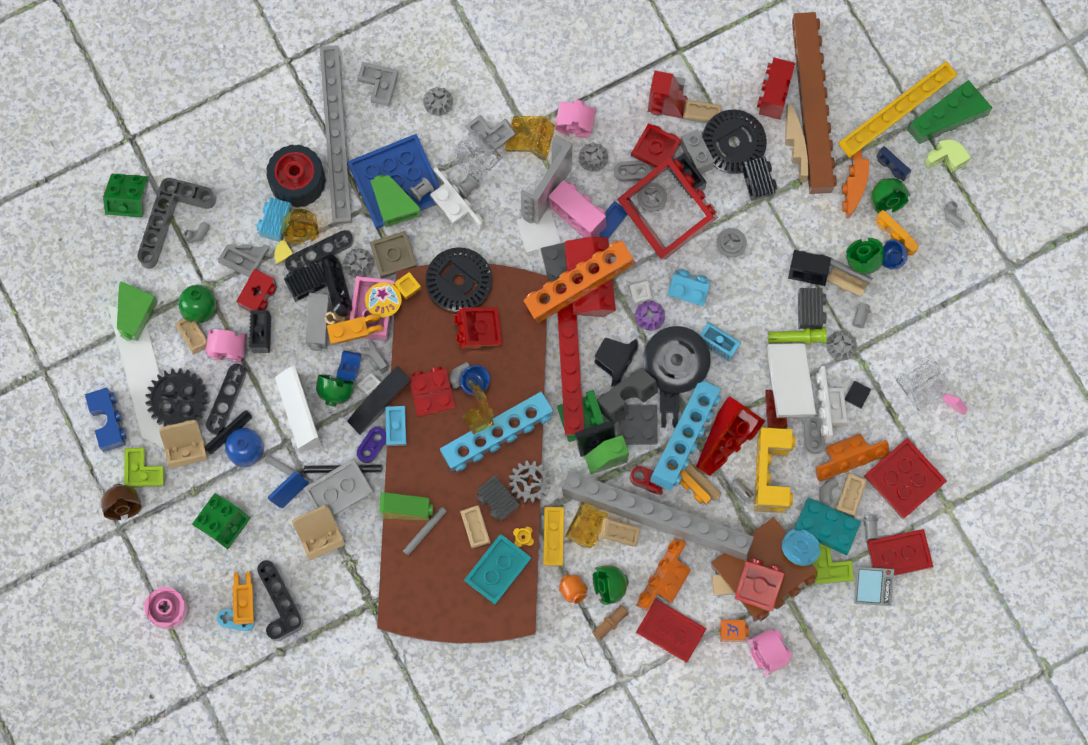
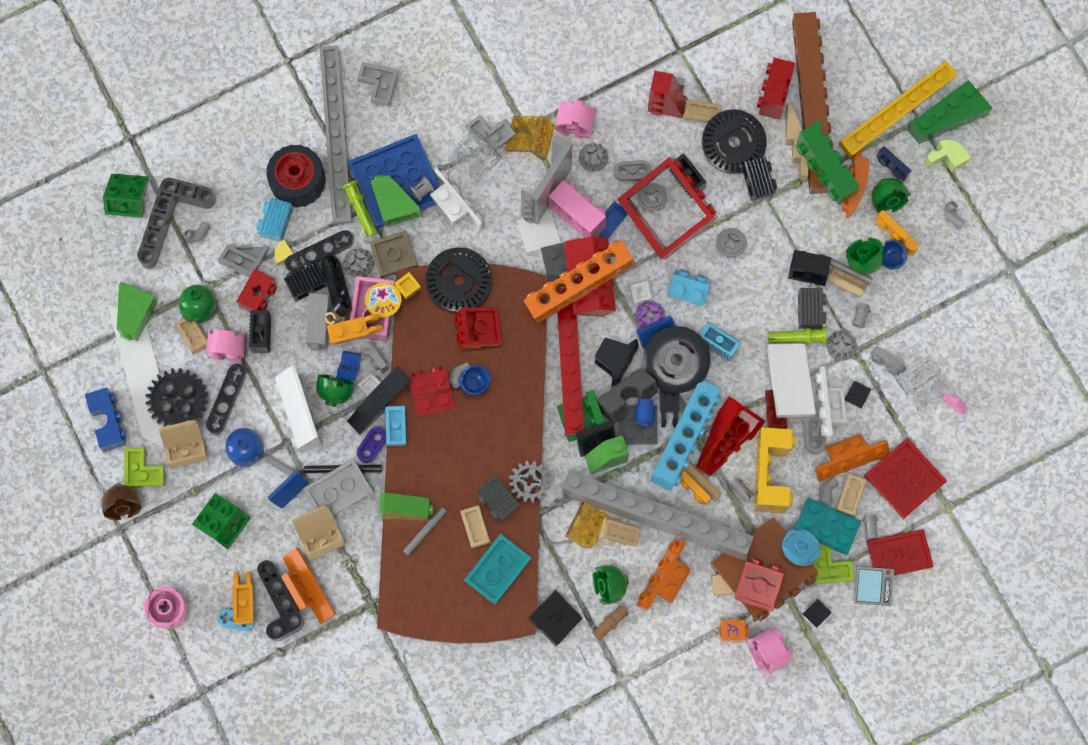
(221, 438): black axle -> none
(299, 226): clear yellow cylinder -> none
(305, 587): none -> orange bracket
(356, 199): none -> lime pin
(436, 109): light grey gear -> none
(467, 186): light grey bush -> none
(478, 418): clear yellow bracket -> none
(518, 533): yellow plate -> none
(535, 403): medium azure brick -> none
(553, 536): yellow plate -> none
(555, 618): none -> black plate
(573, 588): orange head -> none
(645, 413): none -> blue brick
(645, 483): red piece -> none
(646, 333): none -> blue tile
(655, 146): red plate -> none
(671, 630): red tile -> none
(697, 151): light grey brick -> none
(817, 613): none -> black slope
(826, 163): none -> green wedge
(880, 357): none -> light grey plate

